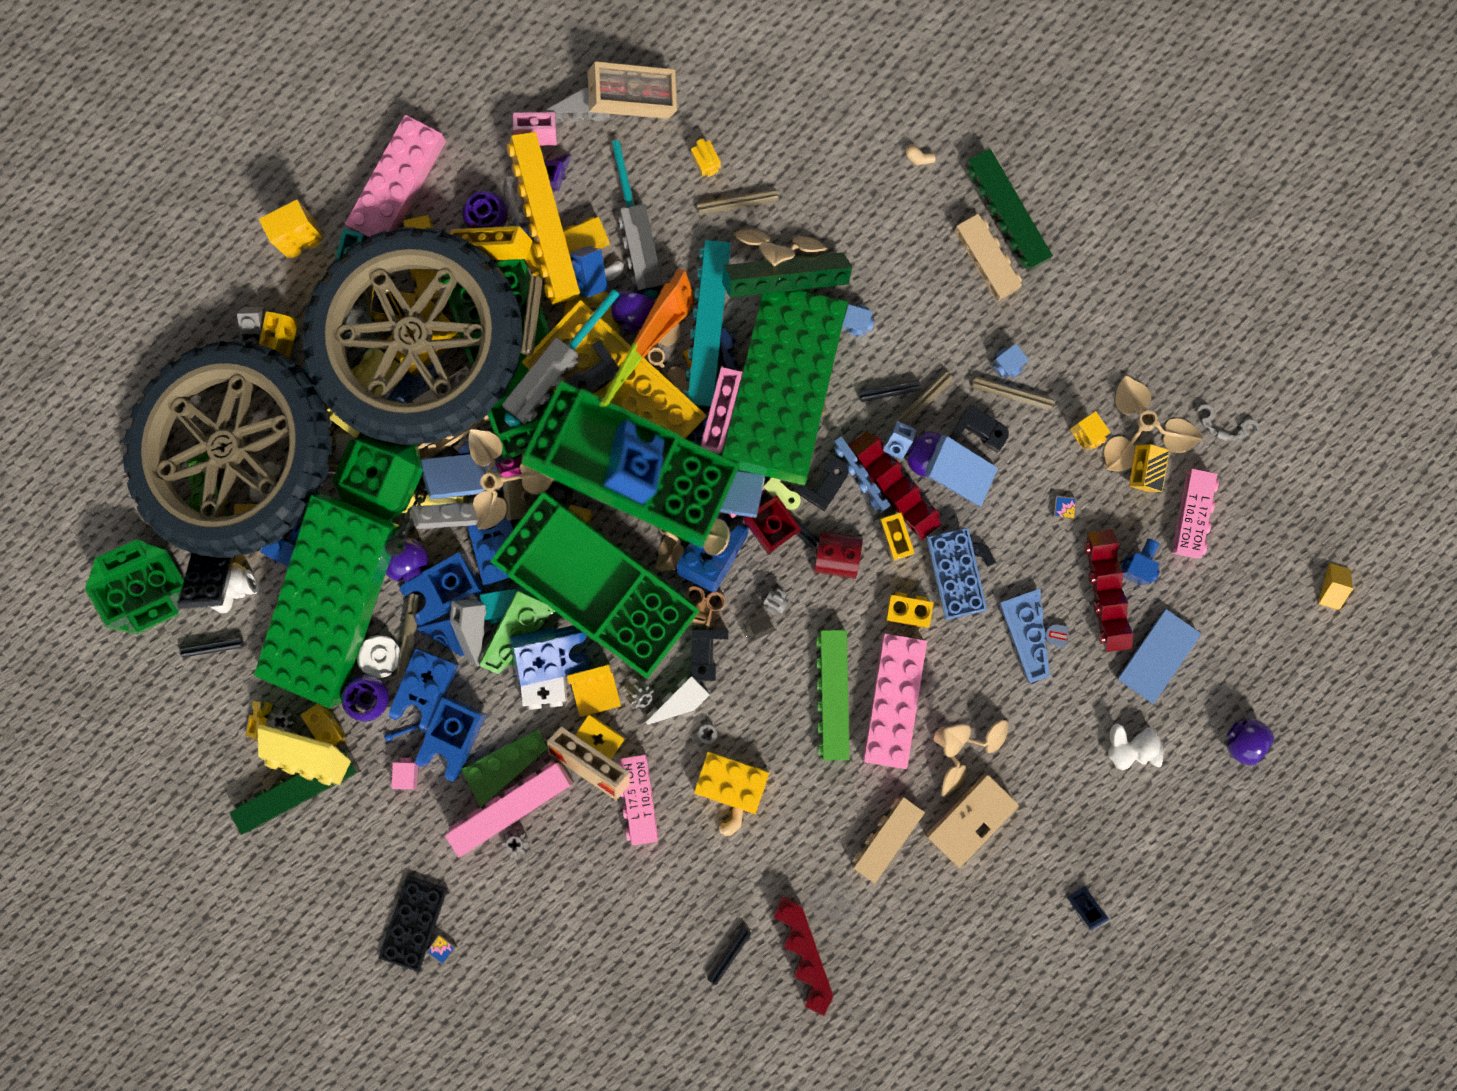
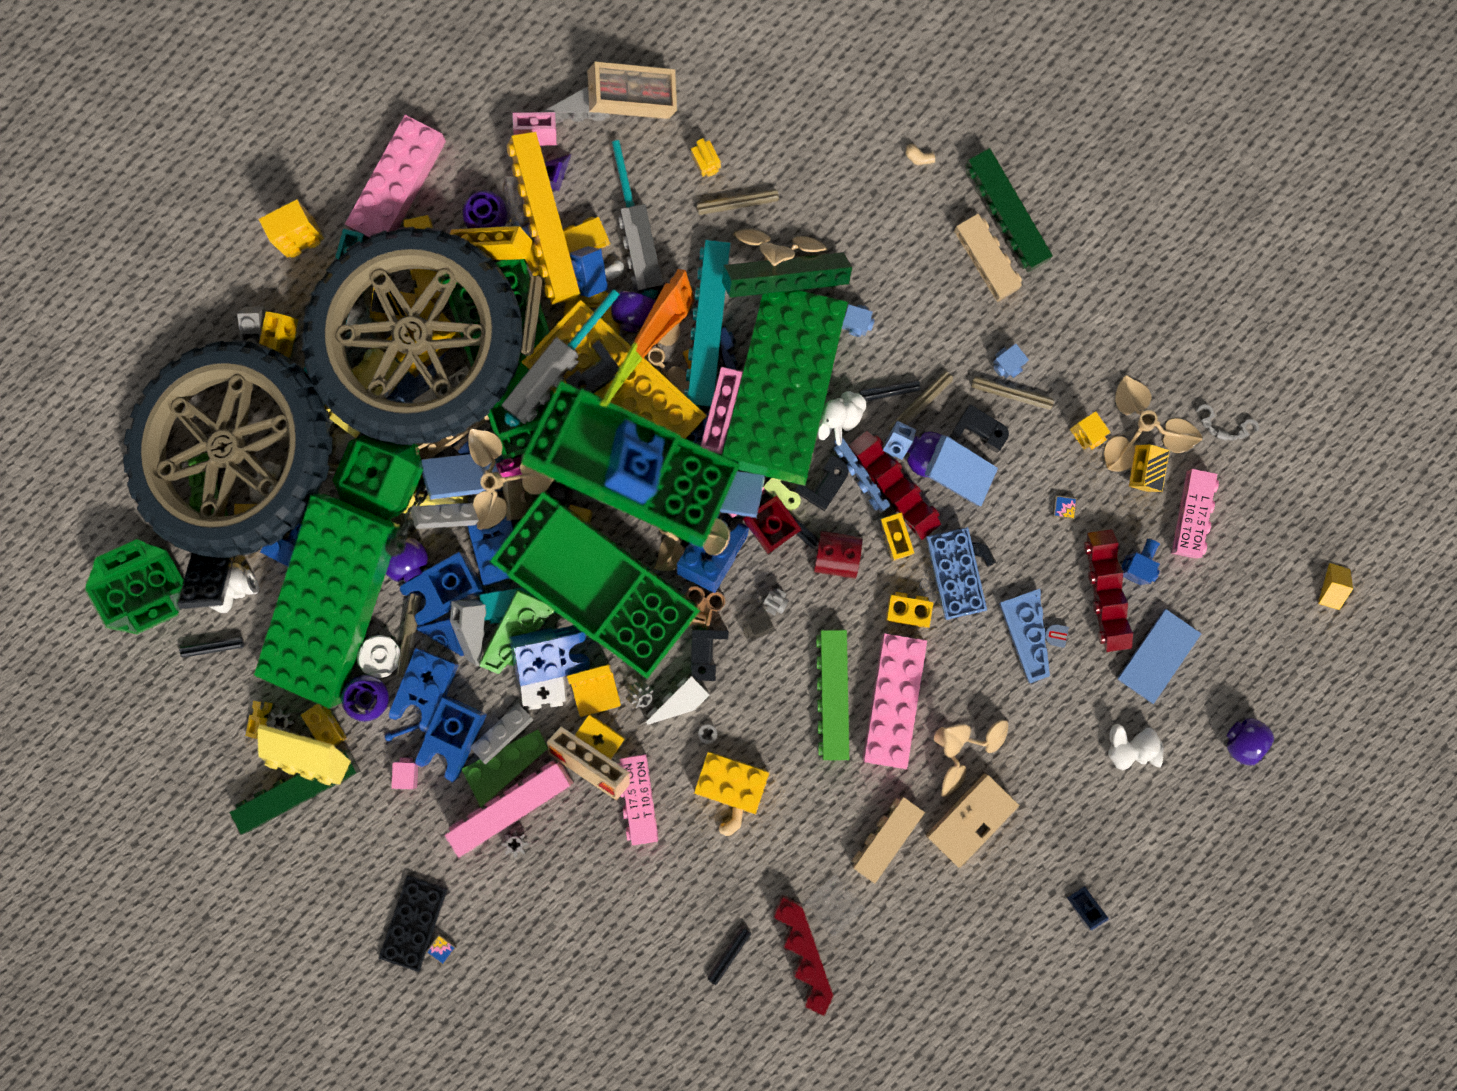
(501, 733): none -> light grey plate
(841, 413): none -> white animal

